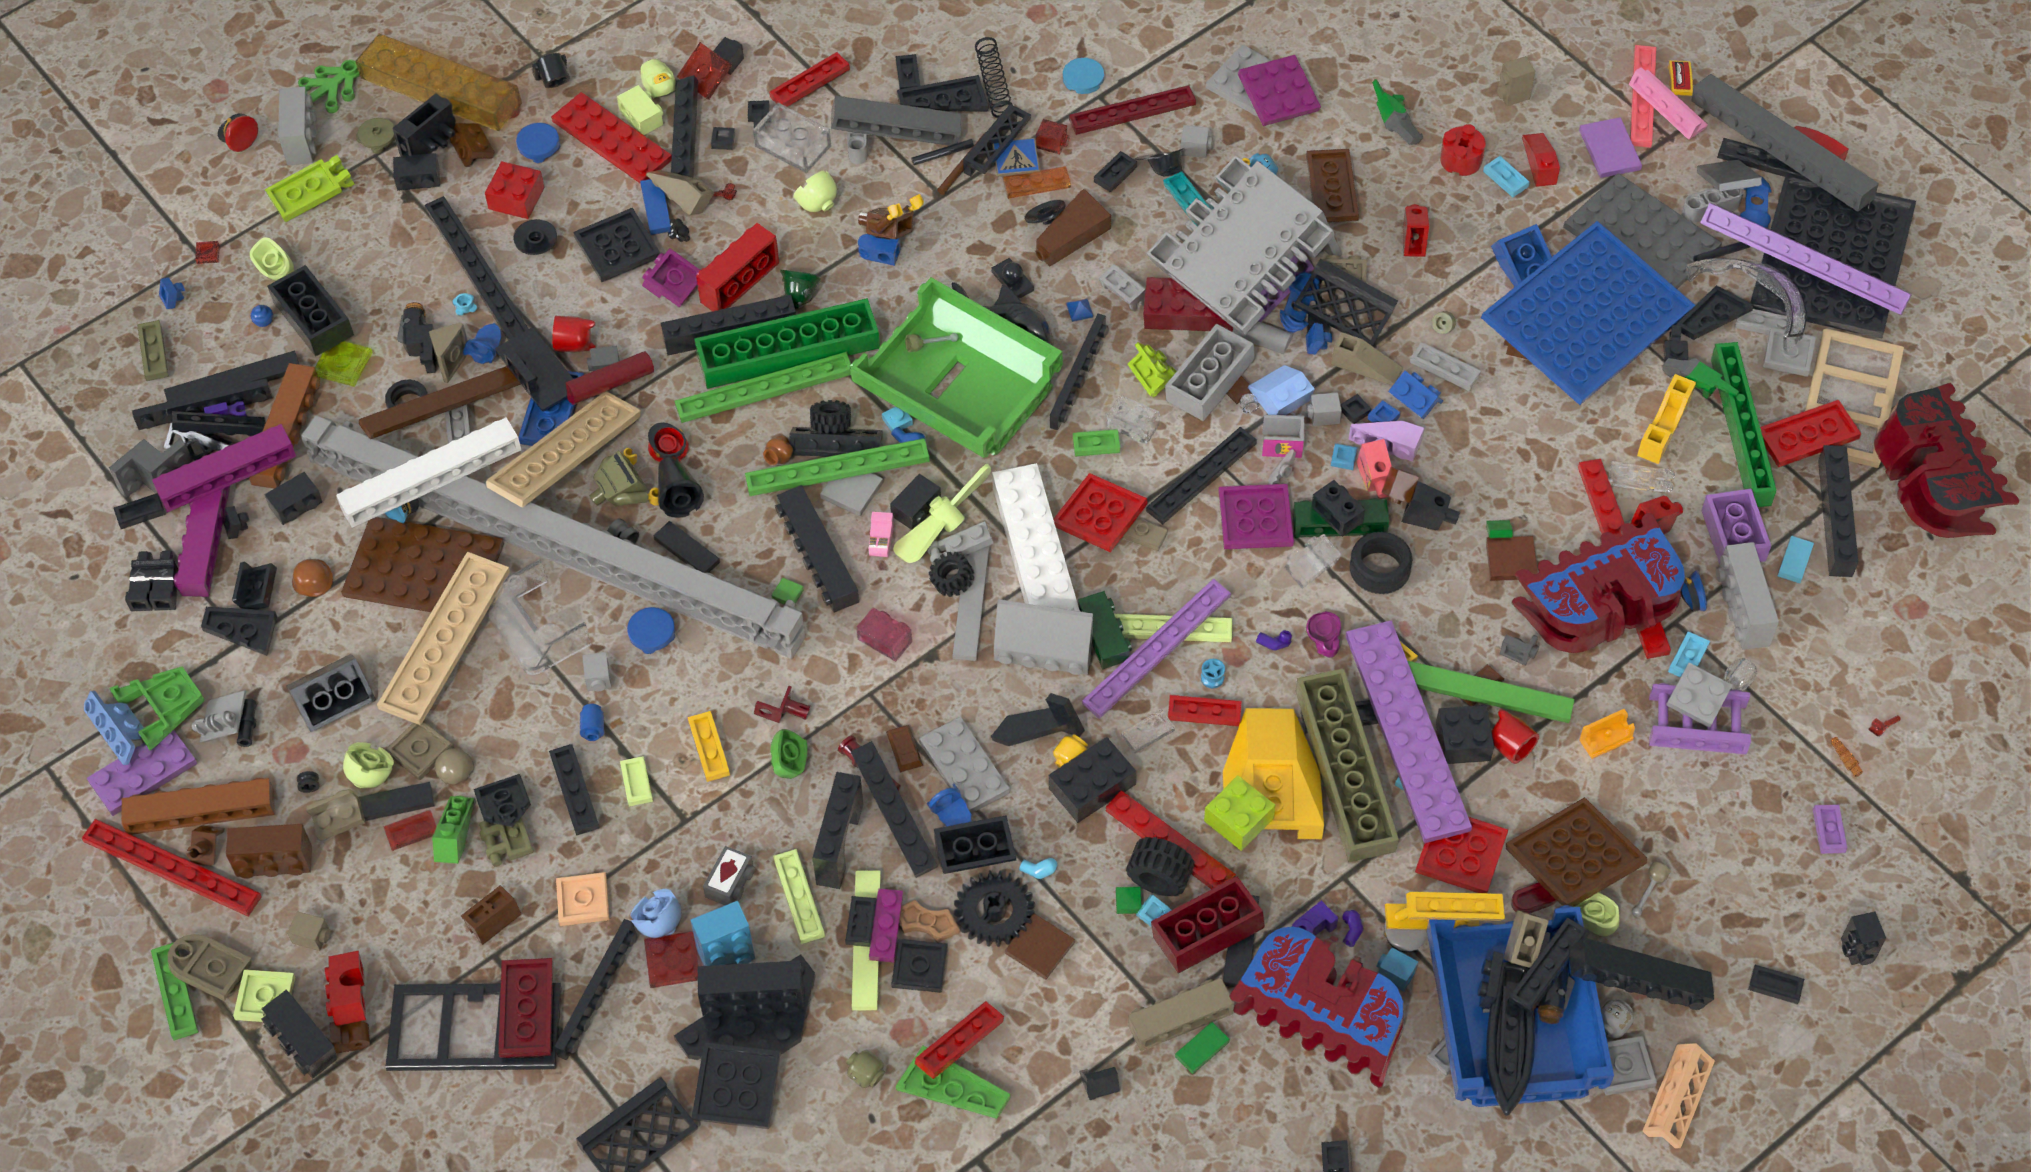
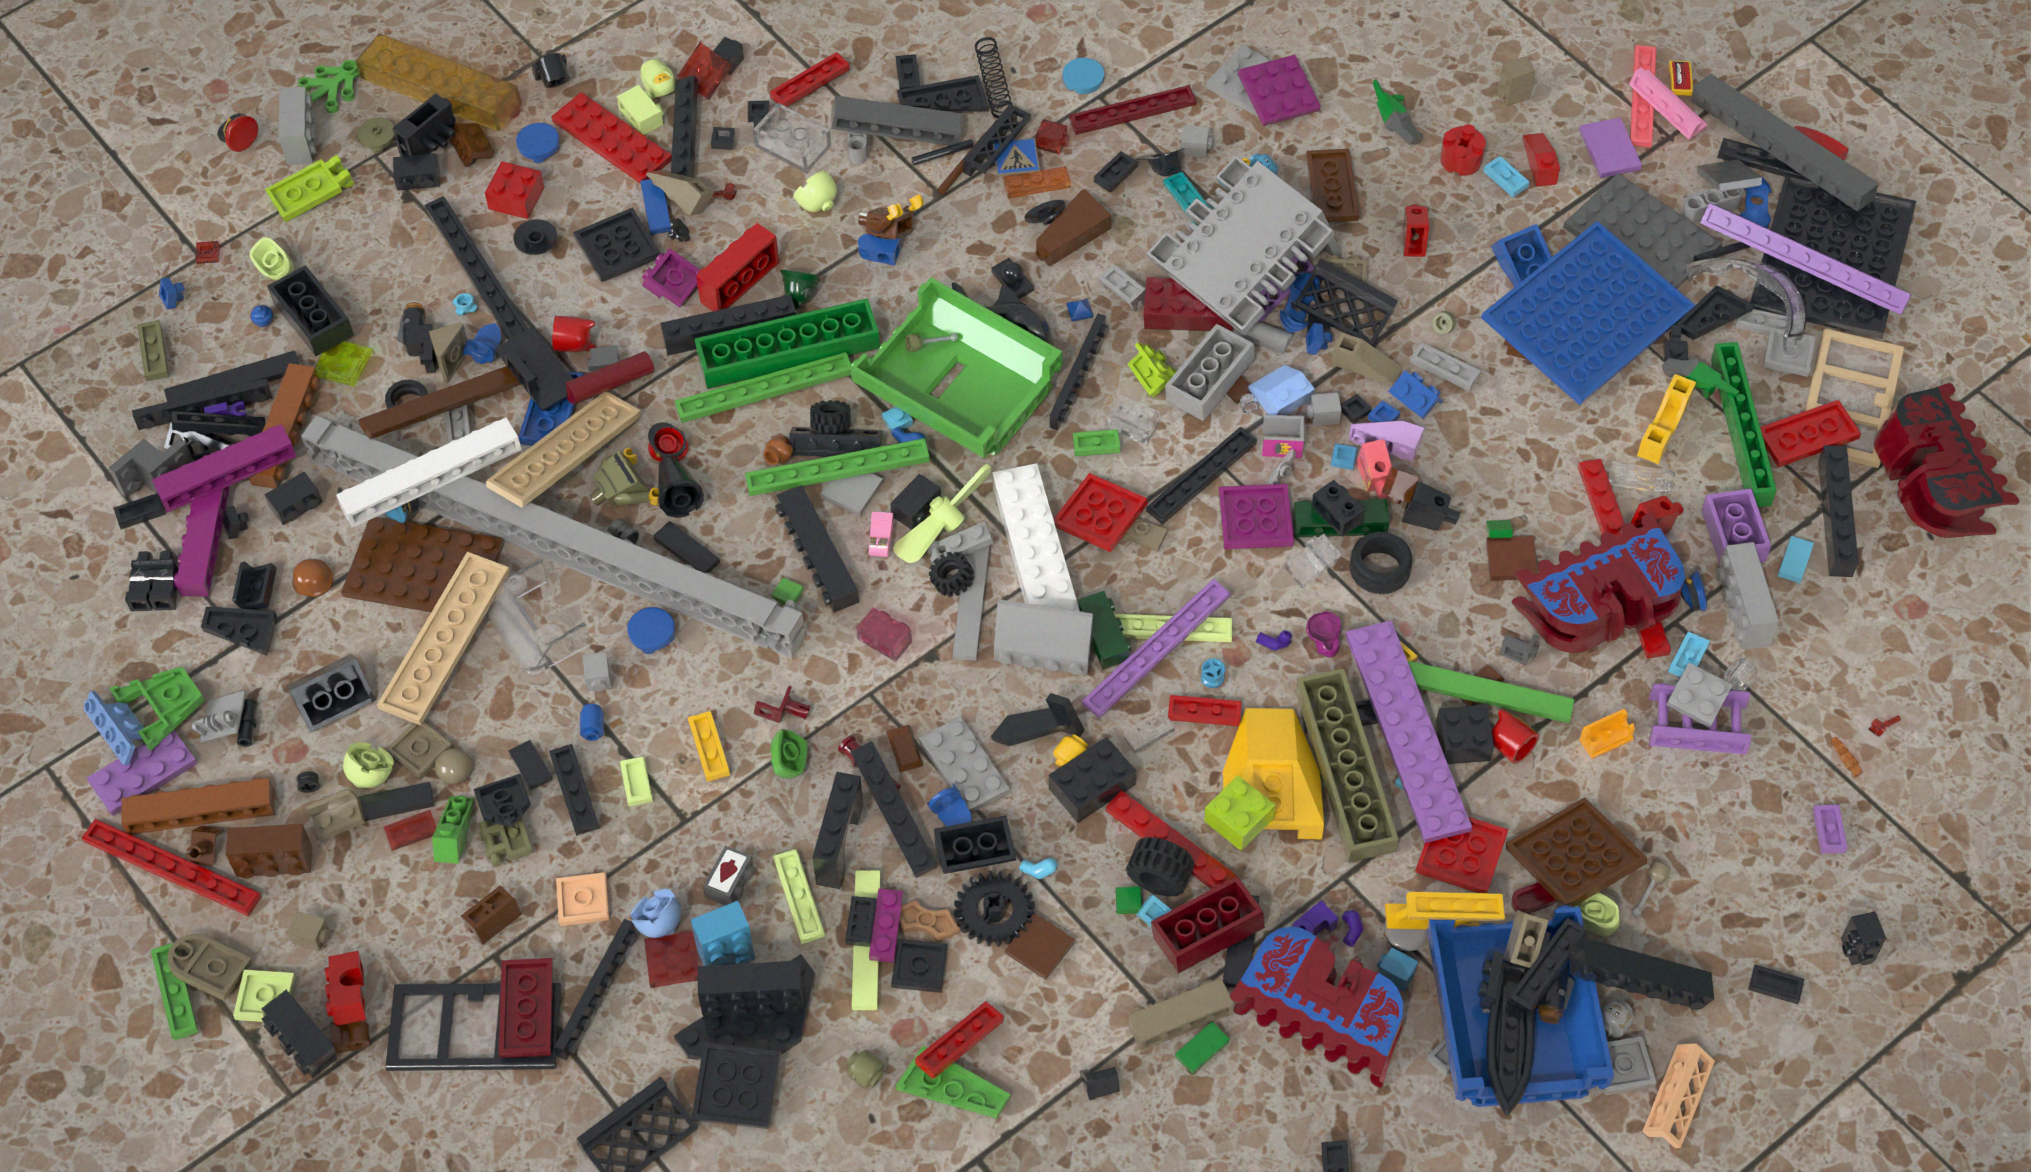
(530, 765): none -> black tile

